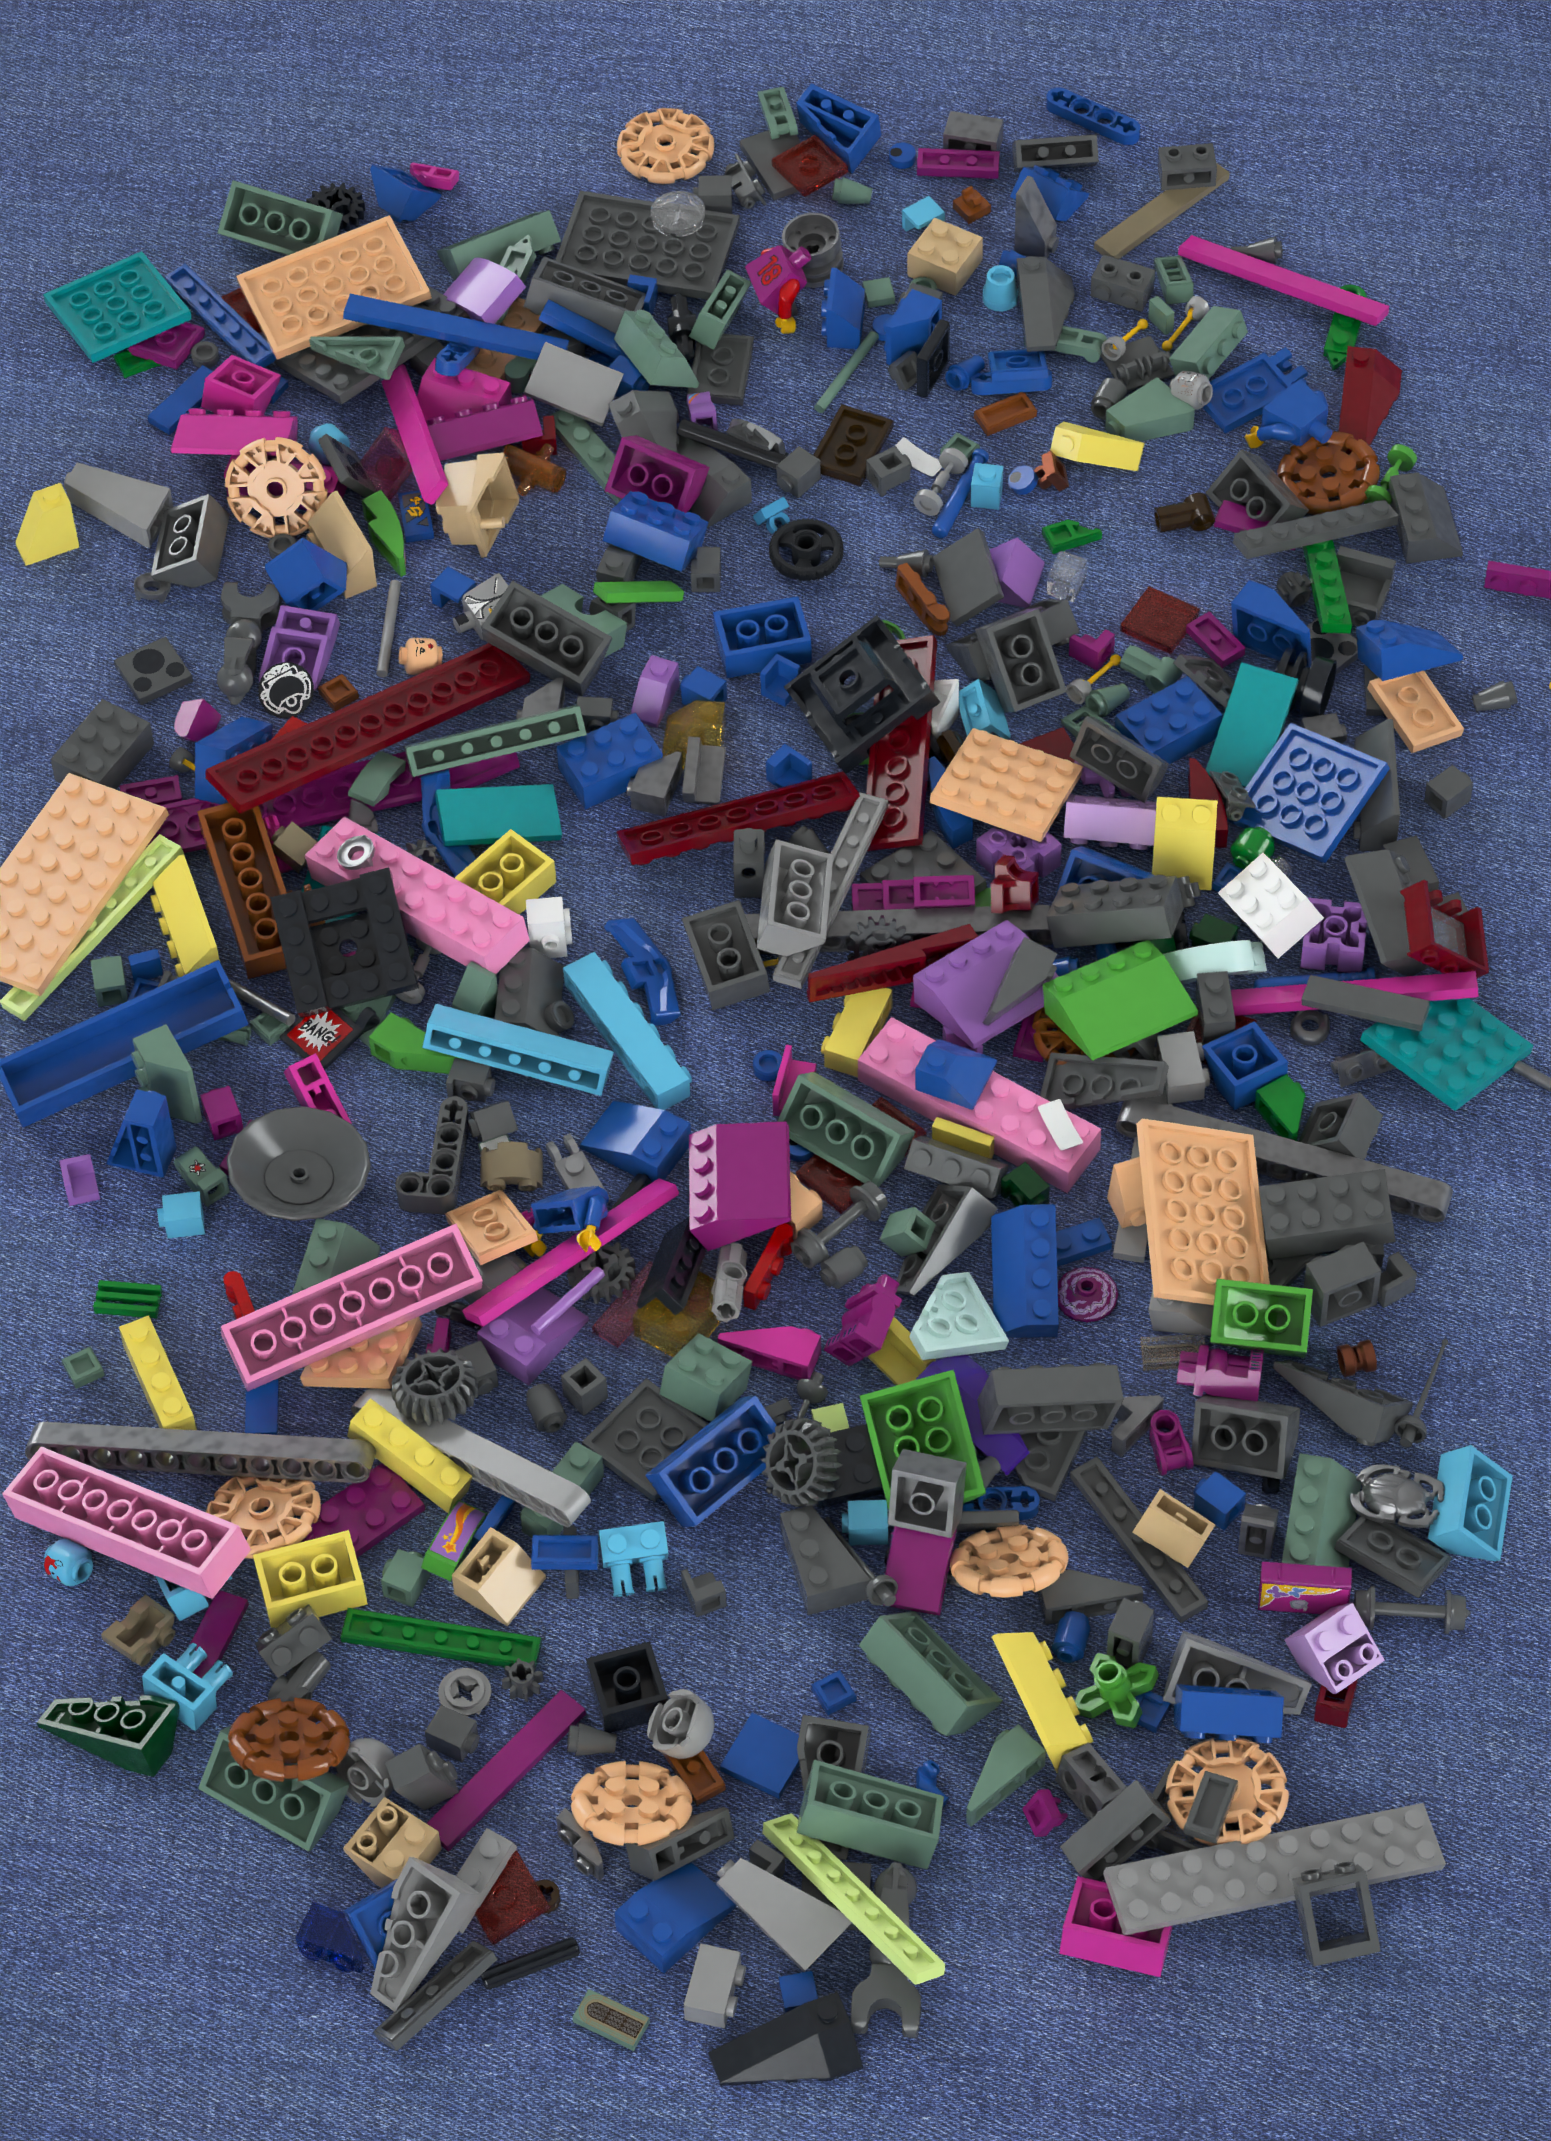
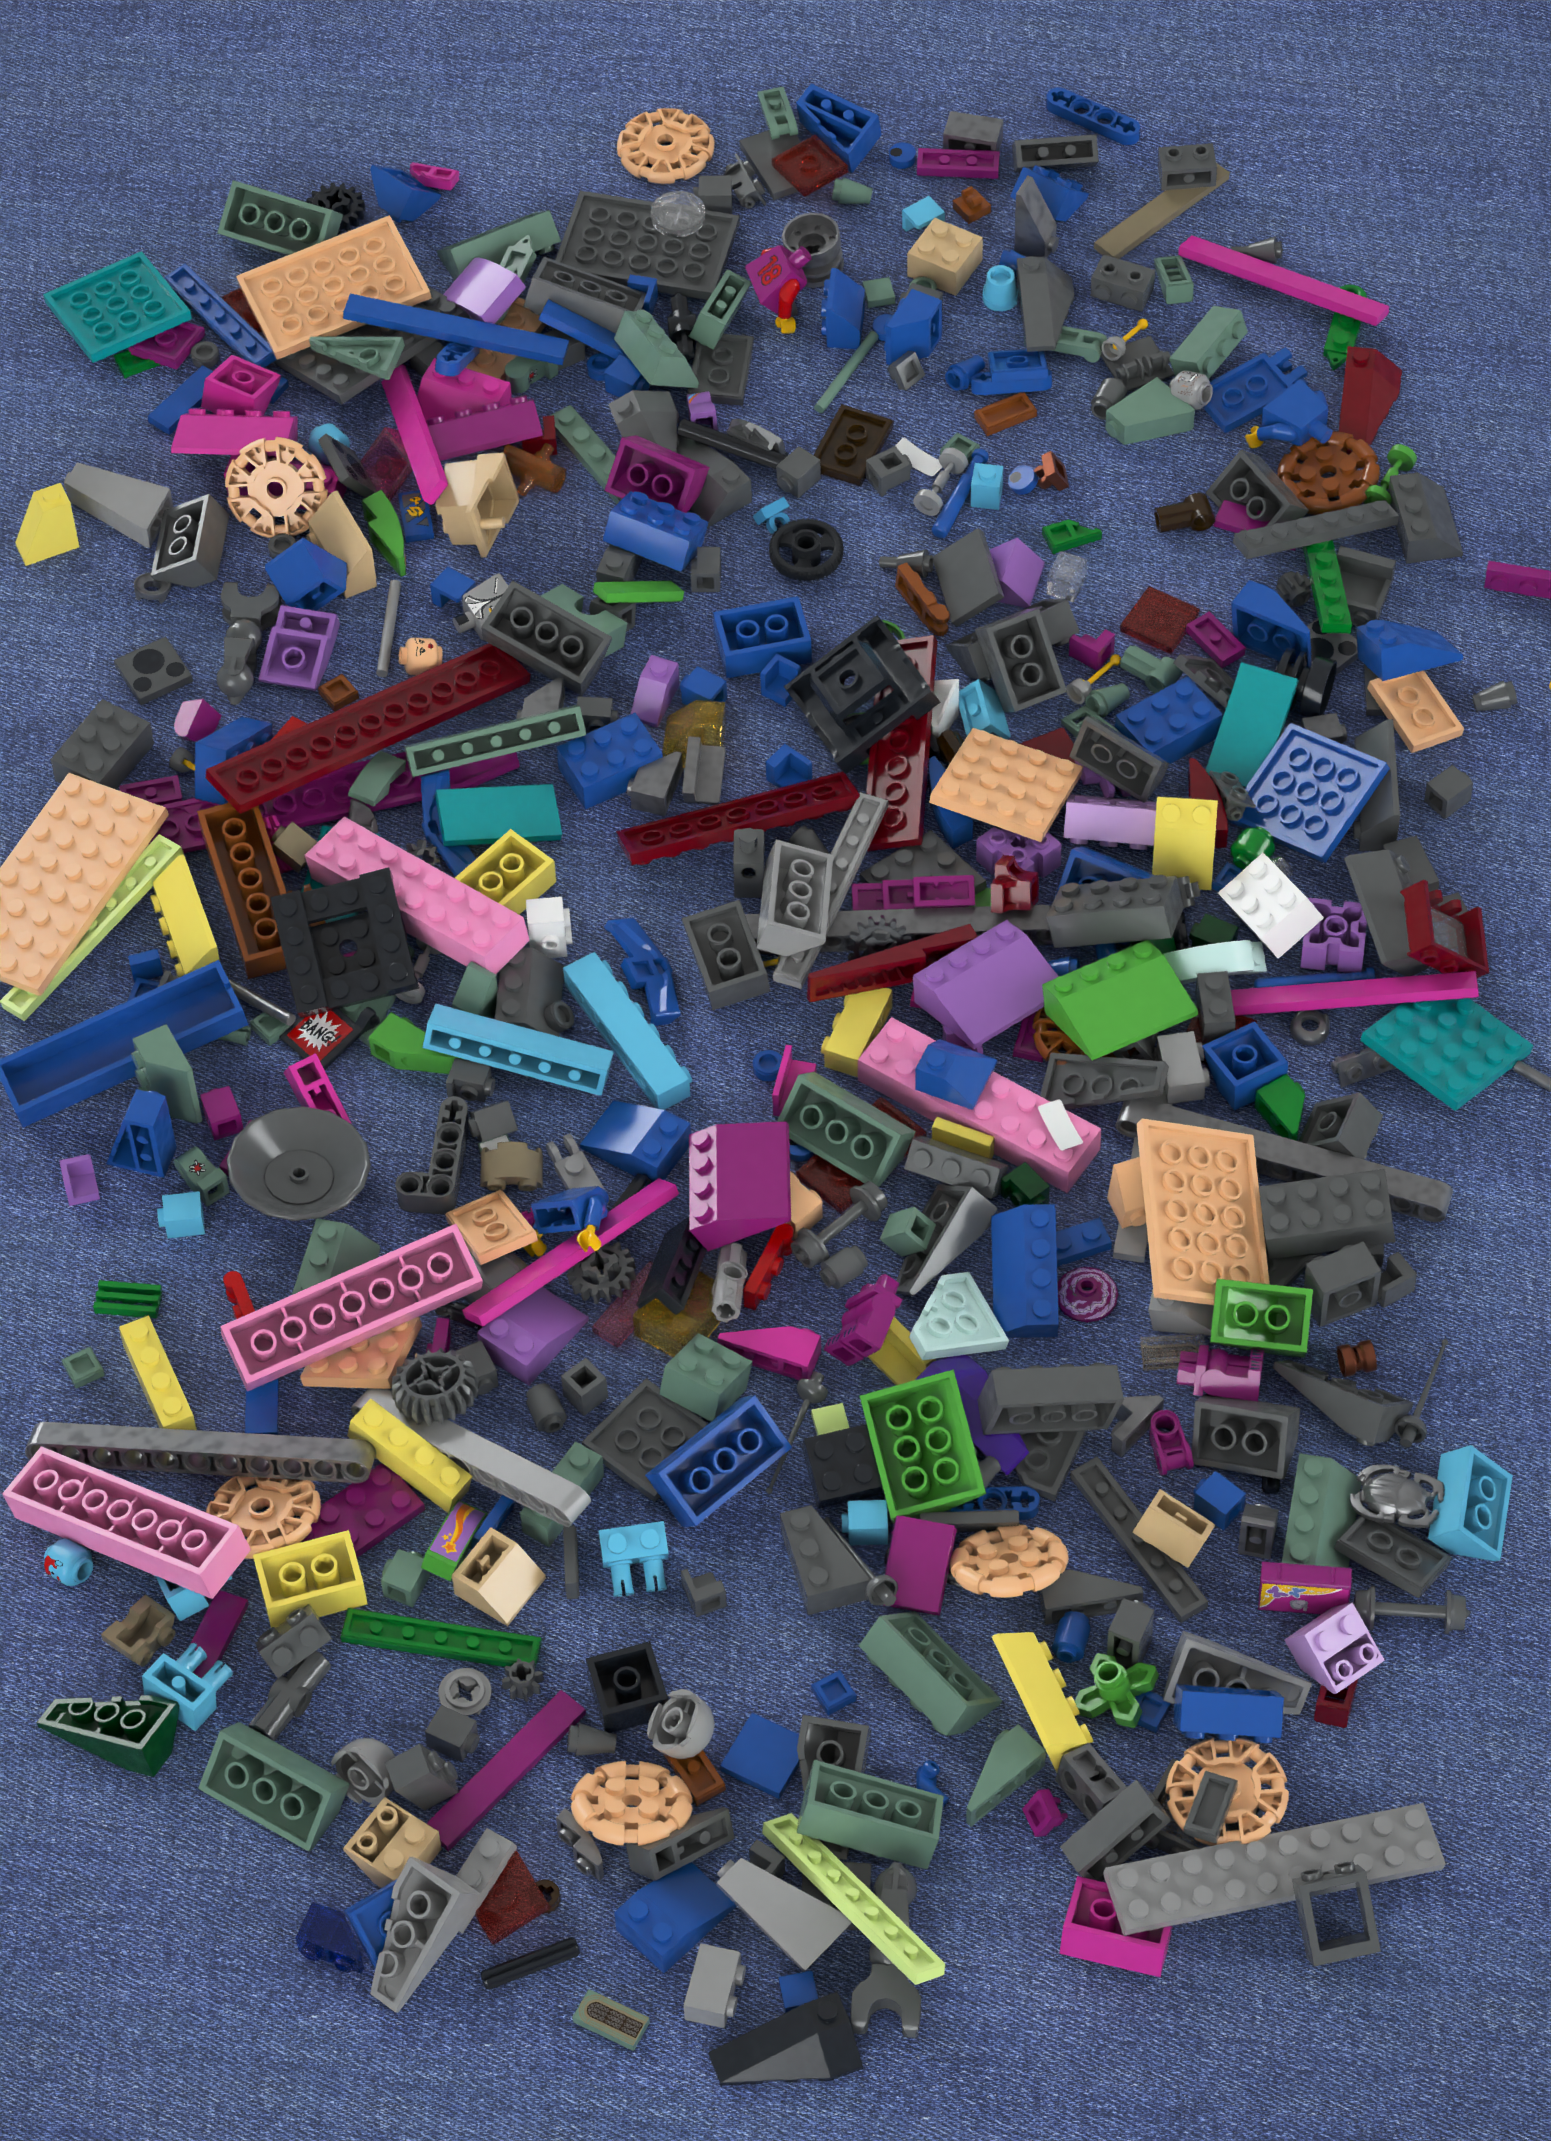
(109, 981): sand green brick -> none
(285, 690): black sticker -> none
(289, 1736): dark orange plate -> none
(353, 845): flat silver piece -> none
(435, 1995): dark grey tile -> none
(565, 1552): blue tile -> none
(567, 1301): medium lavender bar -> none
(573, 384): light grey tile -> none
(779, 1410): dark grey plate -> none
(801, 1462): dark grey gear -> none
(927, 1493): flat silver brick -> none
(933, 358): black tile -> none
(1024, 976): dark grey slope -> none
(1096, 447): light yellow slope -> none
(1161, 315): sand green tile -> none
(1196, 310): hinge -> none
(1365, 1003): dark grey tile -> none

